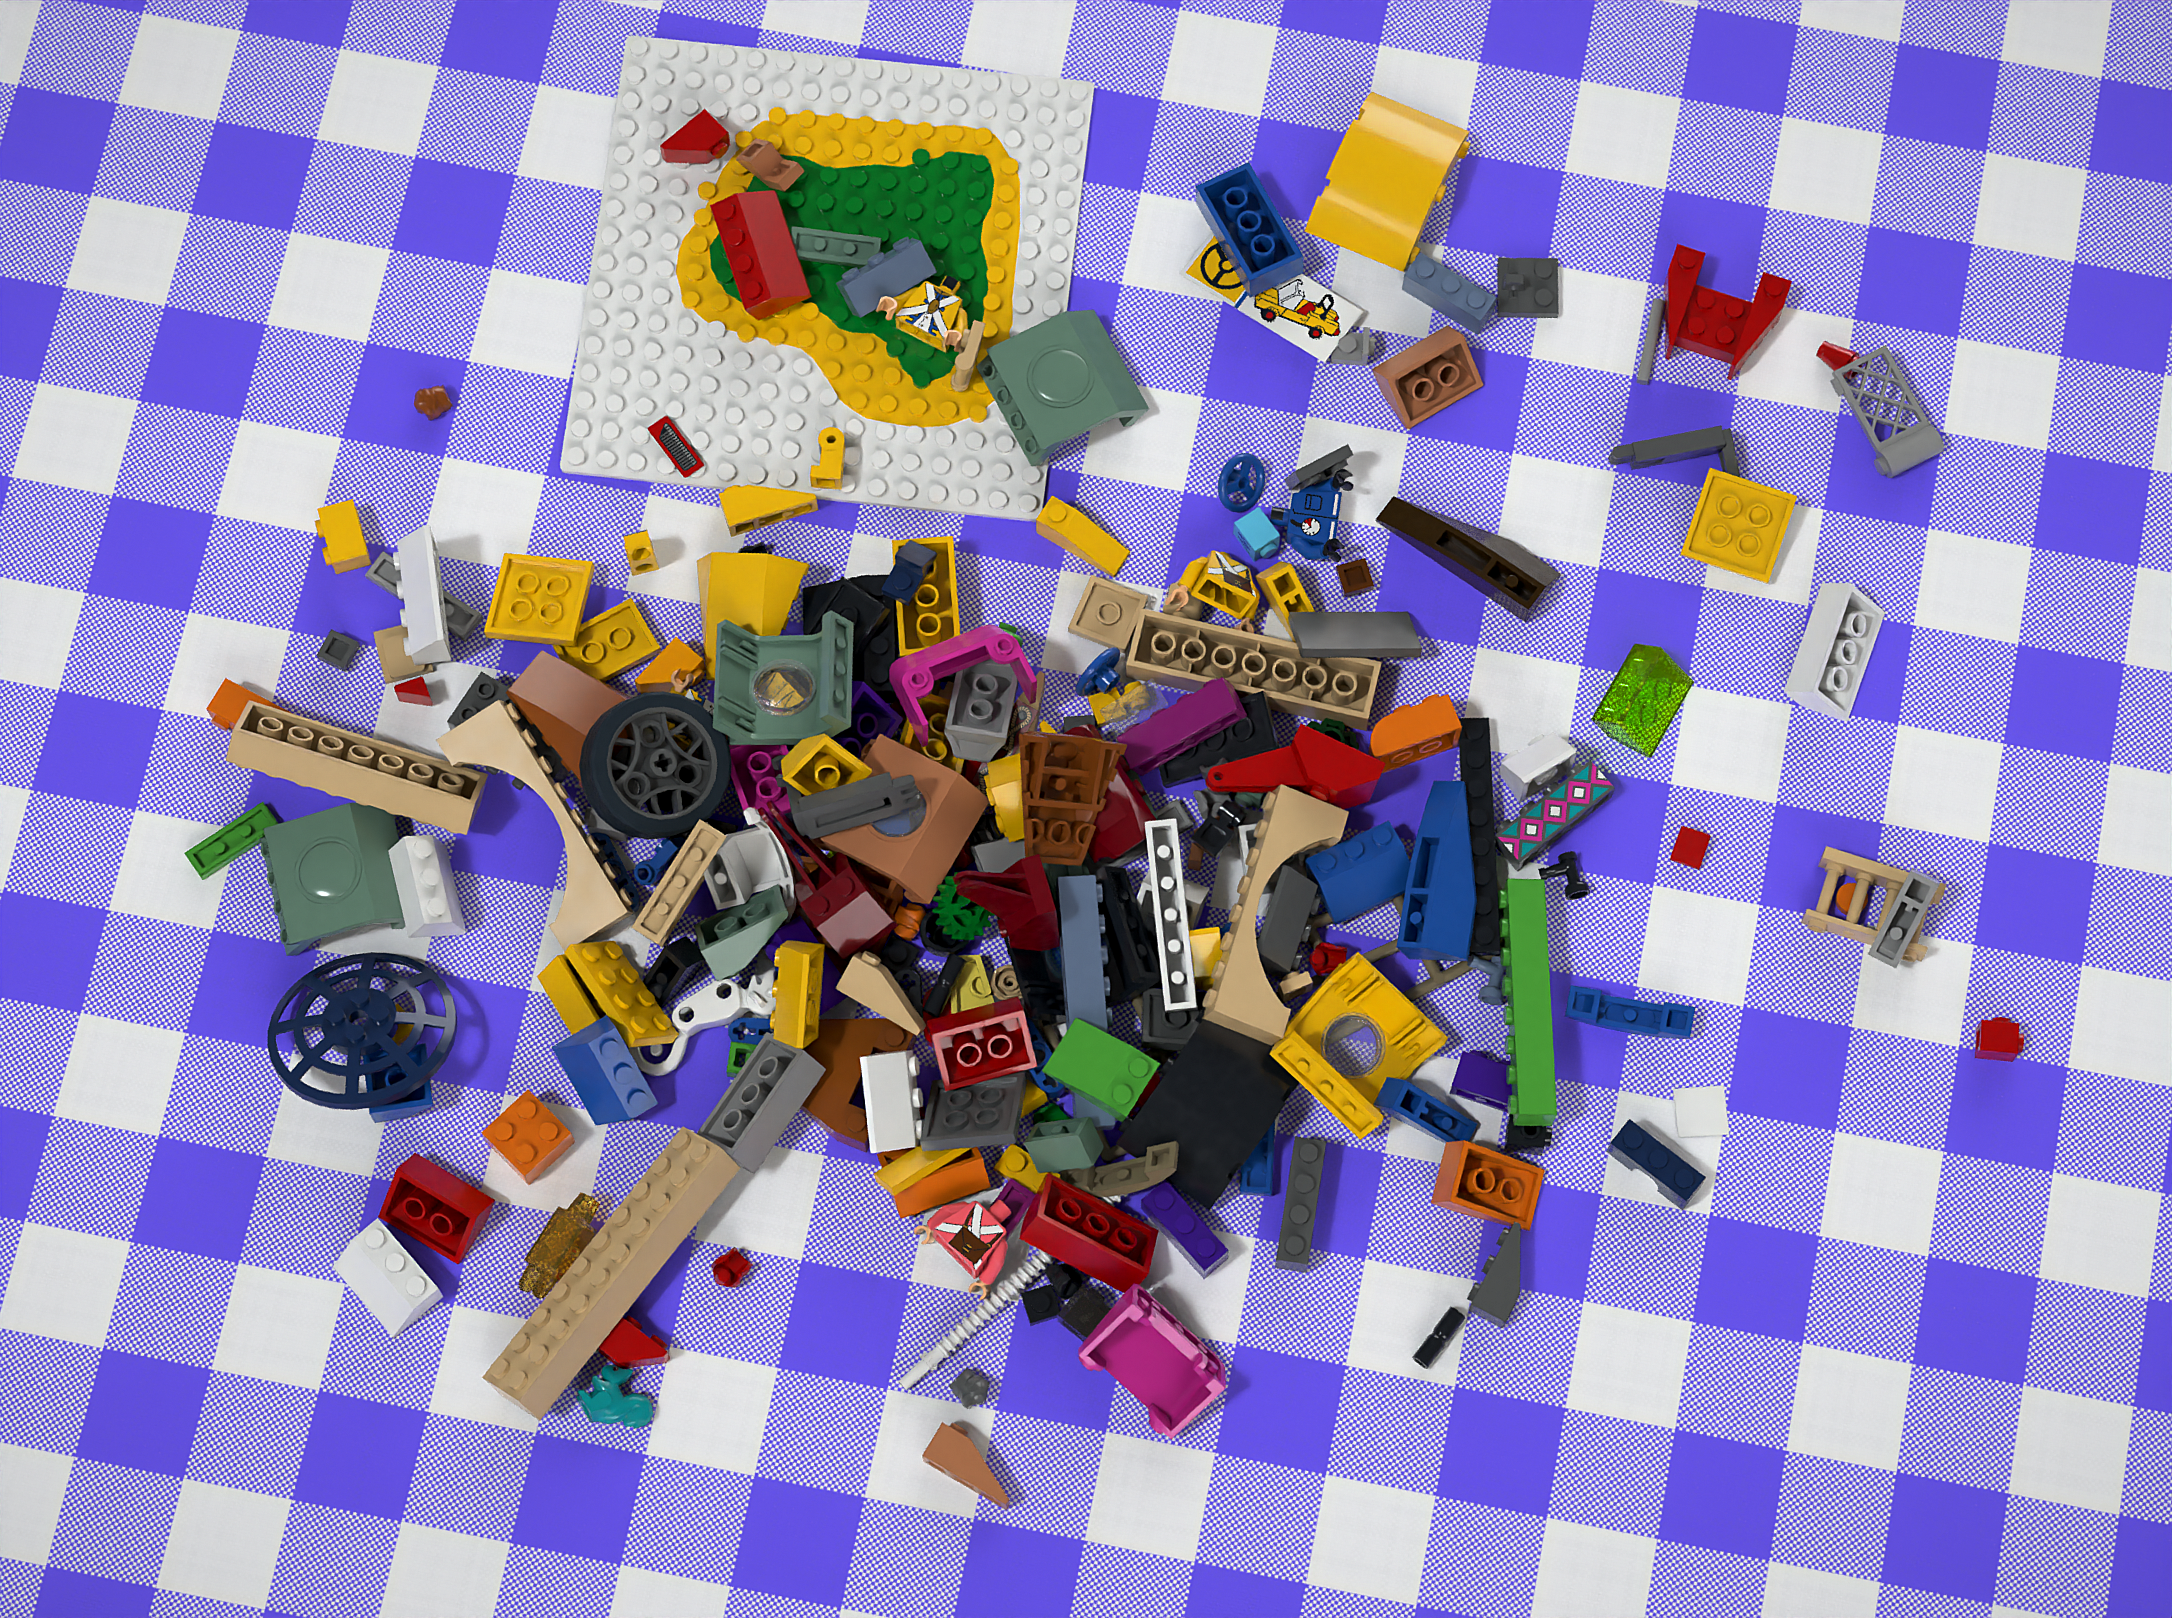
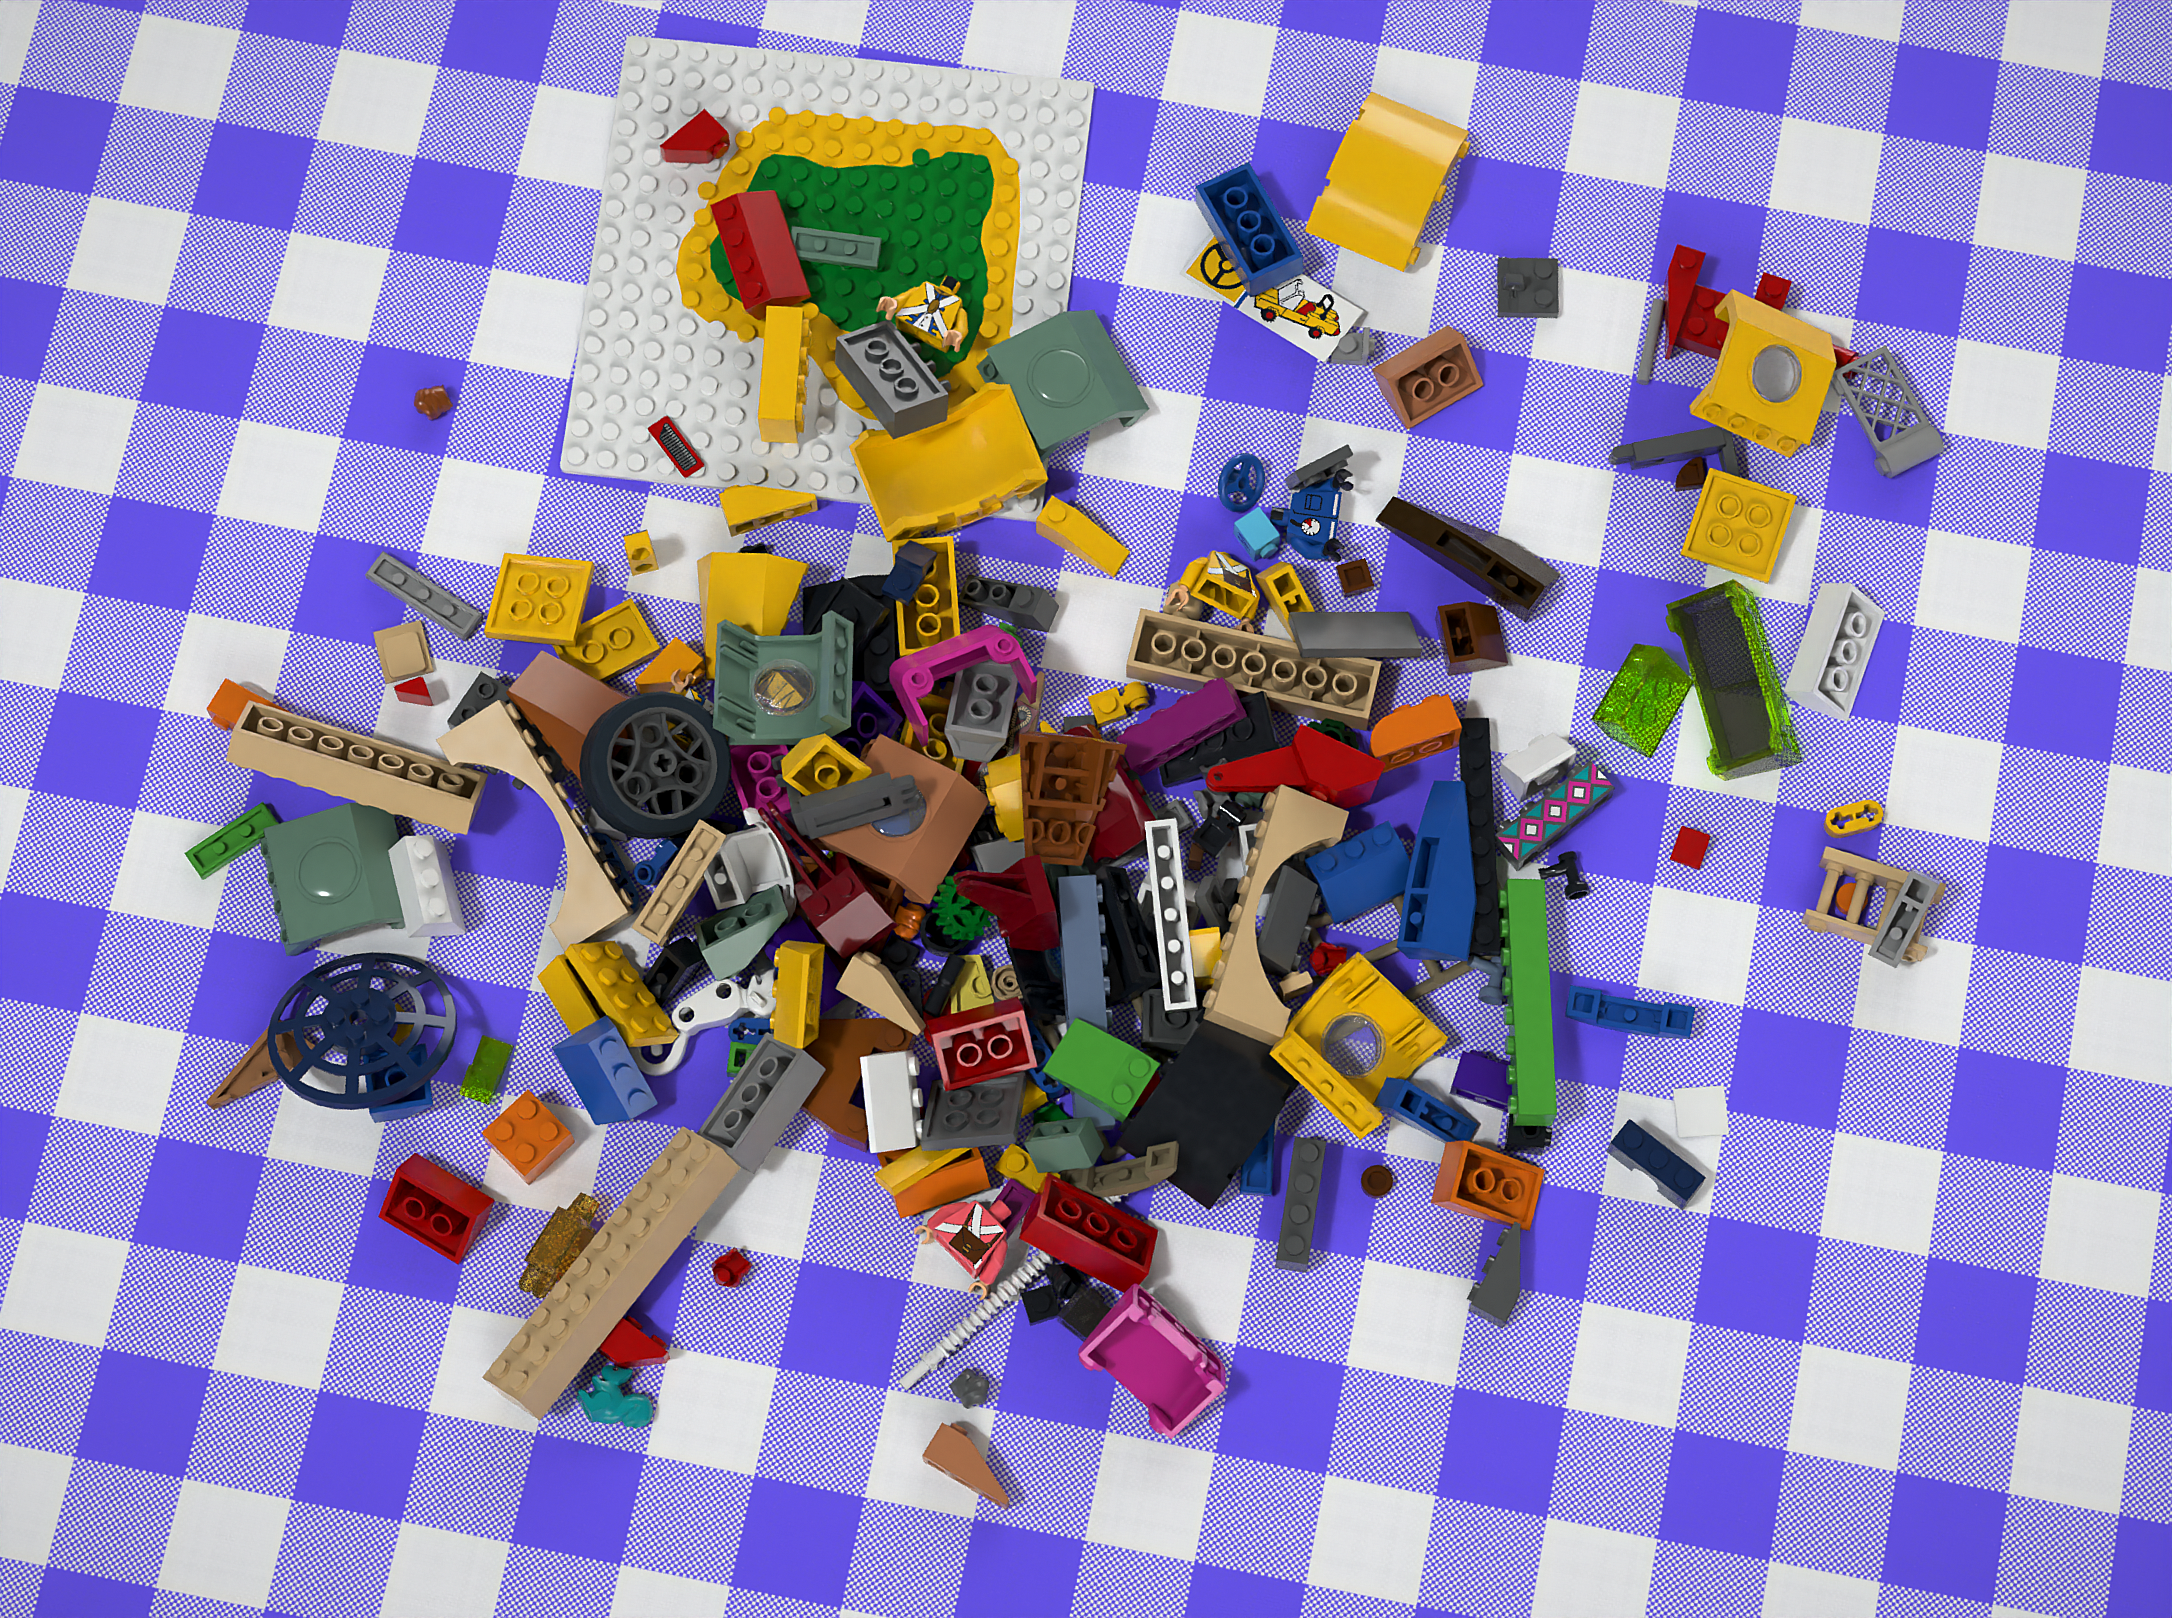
(256, 1068): none -> medium nougat wing
(338, 650): dark grey plate -> none
(343, 536): yellow brick -> none
(386, 1278): white slope -> none
(423, 597): white slope -> none
(486, 1070): none -> clear neon green slope
(769, 166): nougat slope -> none
(784, 374): none -> yellow brick
(832, 458): yellow leg -> none
(885, 276): sand blue brick -> none
(892, 378): none -> dark grey piece
(951, 468): none -> yellow panel
(967, 356): tan plate -> none
(1011, 602): none -> dark grey slope
(1100, 673): blue piece -> none
(1107, 614): tan plate -> none
(1134, 707): clear brick -> none
(1184, 1229): dark purple brick -> none
(1217, 902): none -> dark grey plate
(1376, 1181): none -> reddish brown tile
(1441, 1334): black piece -> none
(1449, 293): sand blue brick -> none
(1470, 637): none -> reddish brown slope
(1691, 476): none -> reddish brown tile
(1735, 681): none -> clear smoke windscreen
(1767, 376): none -> yellow panel
(1855, 825): none -> yellow beam
(1998, 1040): red brick -> none

